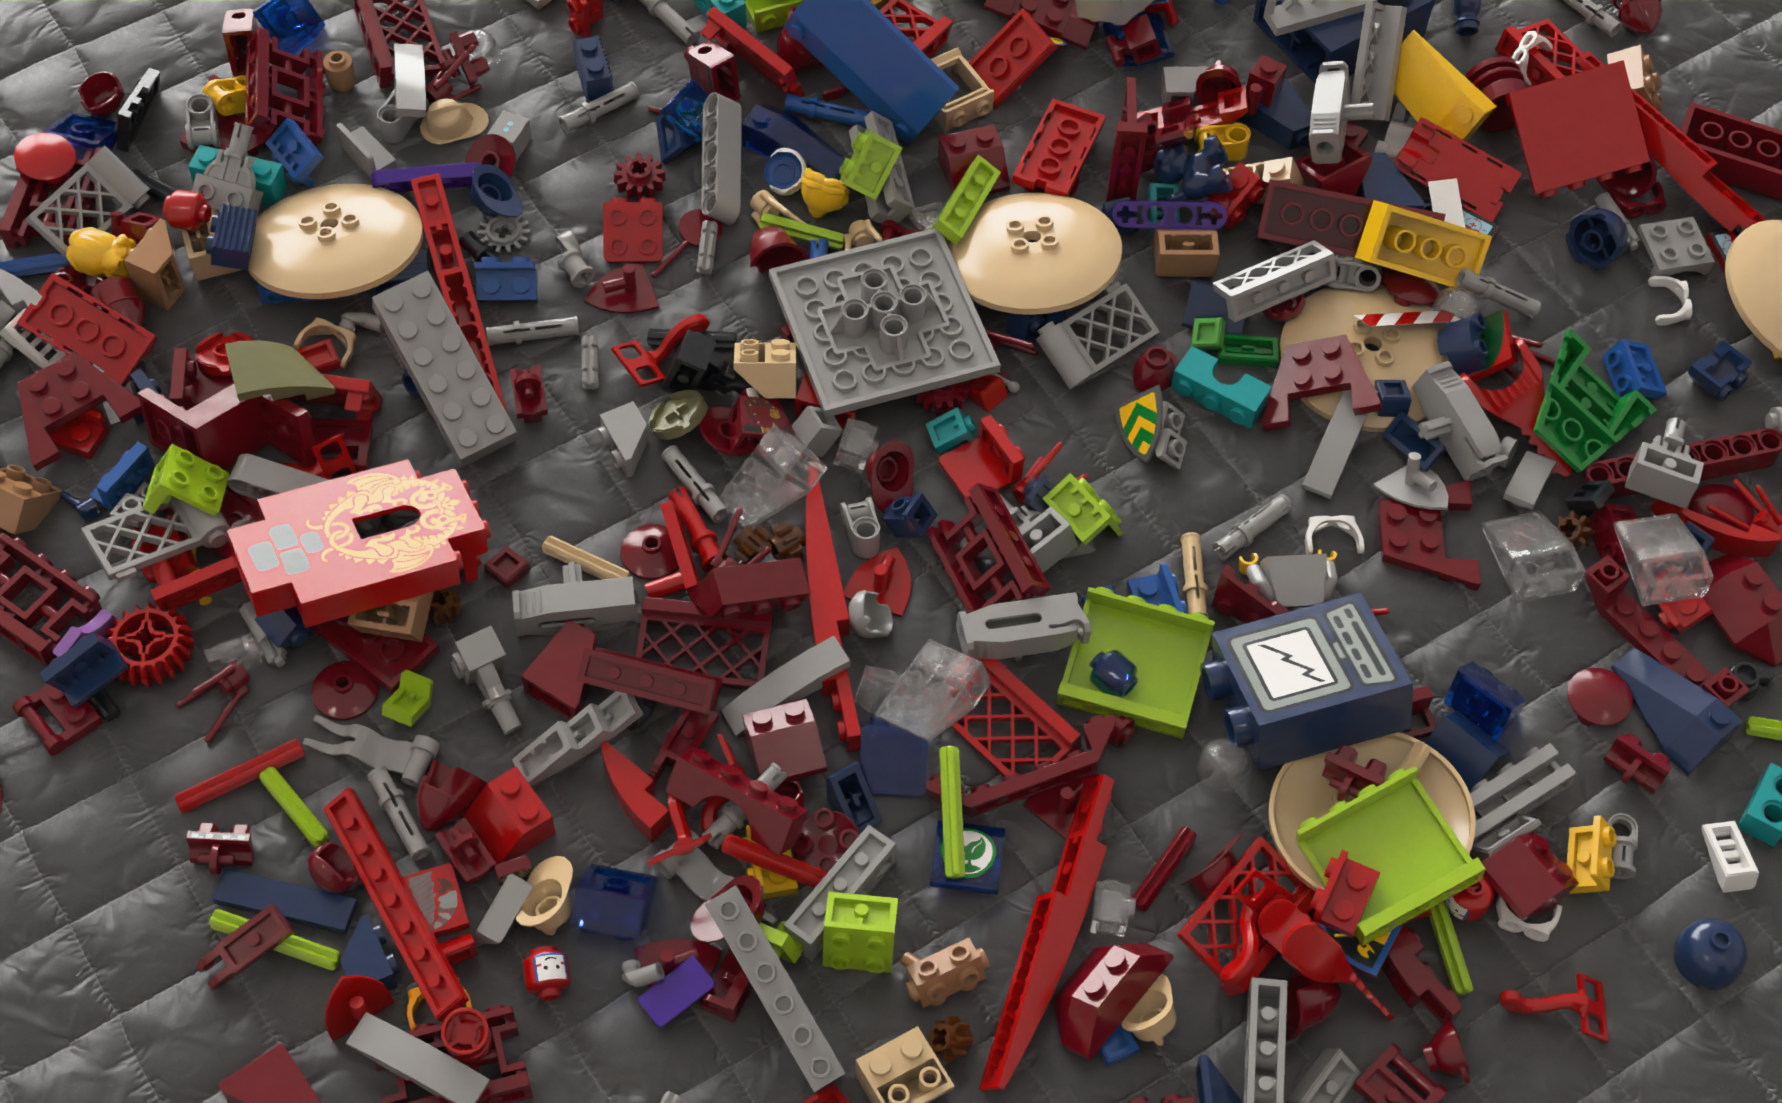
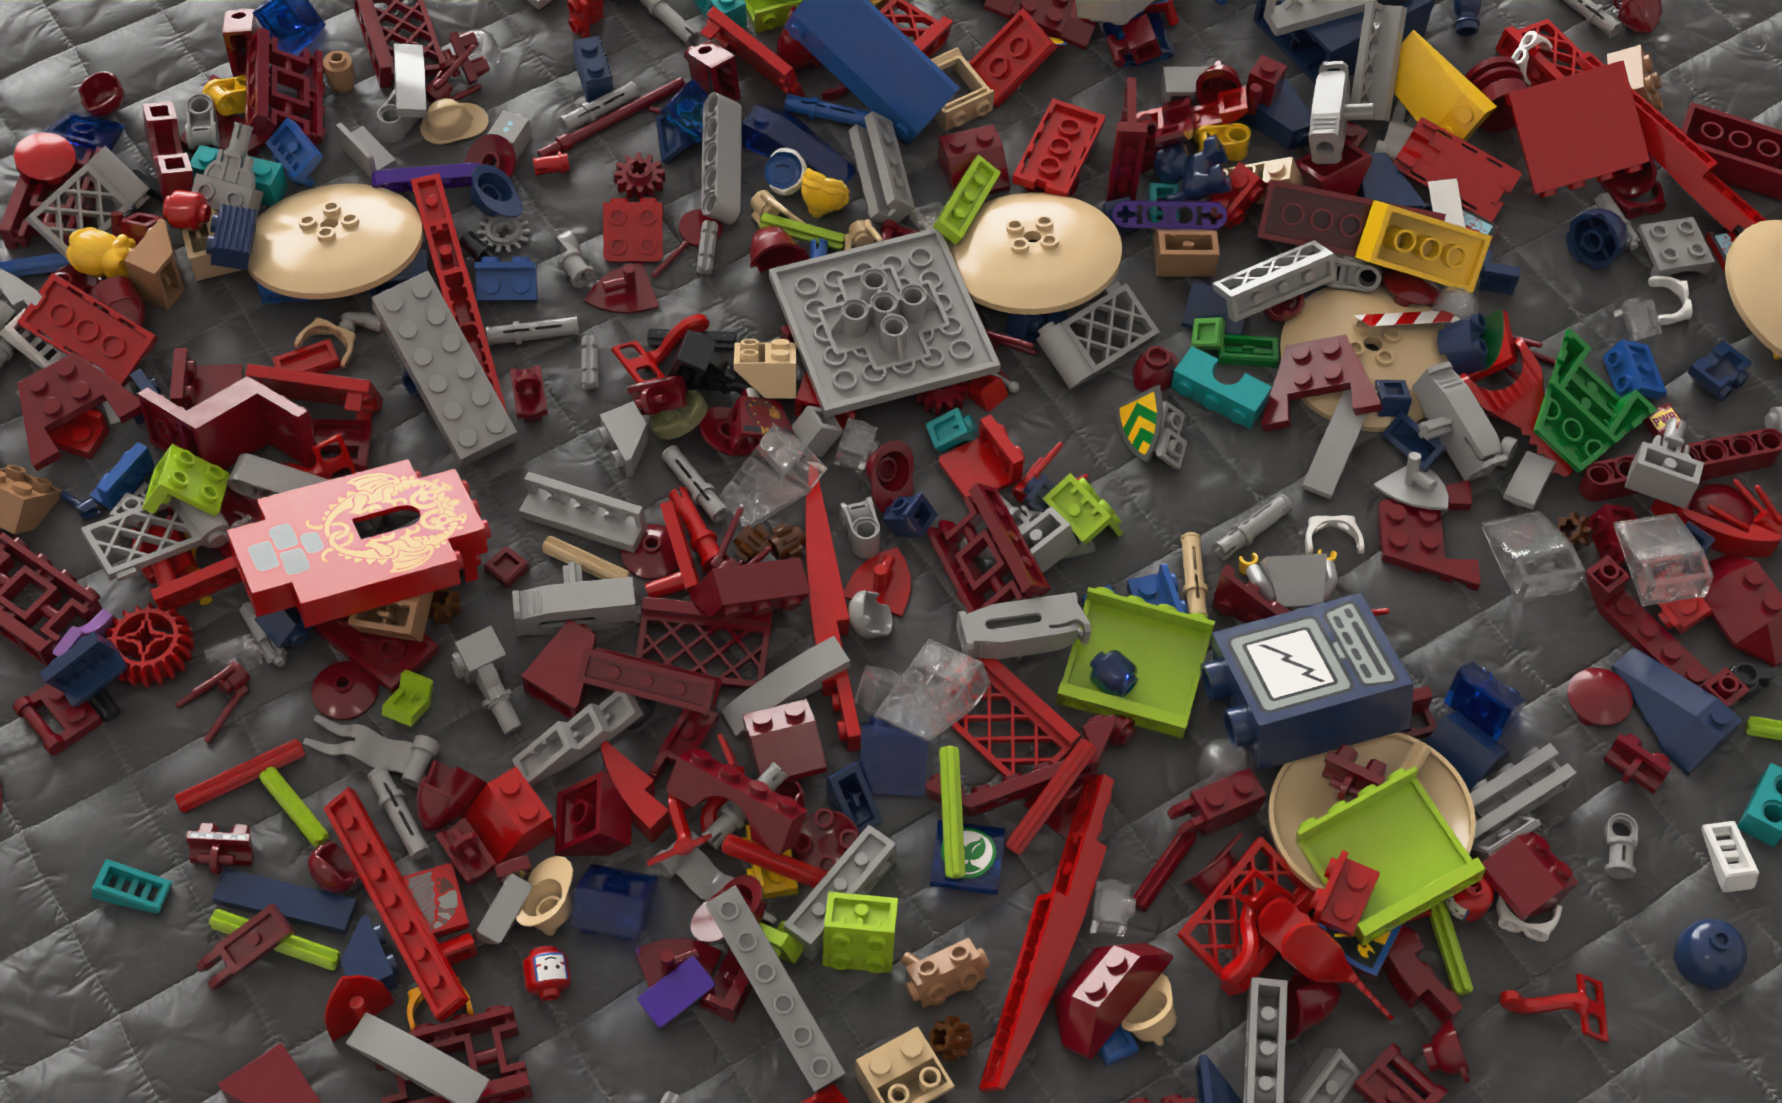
(115, 896): none -> teal slope
(136, 108): black wing -> none
(164, 143): none -> dark red arch
(212, 354): red tile -> none
(273, 369): olive slope -> none
(466, 1035): red wheel -> none
(551, 164): none -> red pin
(566, 141): none -> dark red bar
(582, 514): none -> light grey fence
(592, 819): none -> dark red slope
(642, 976): light grey arm -> none
(659, 395): none -> dark red hips
(869, 163): lime bracket -> none
(1050, 796): none -> red axle
(1220, 804): none -> dark red hinge
(1489, 289): light grey pin -> none
(1498, 277): none -> dark blue bracket
(1589, 497): black bracket -> none
(1591, 856): yellow bracket -> none
(1640, 318): none -> clear bracket
(1657, 421): none -> tile

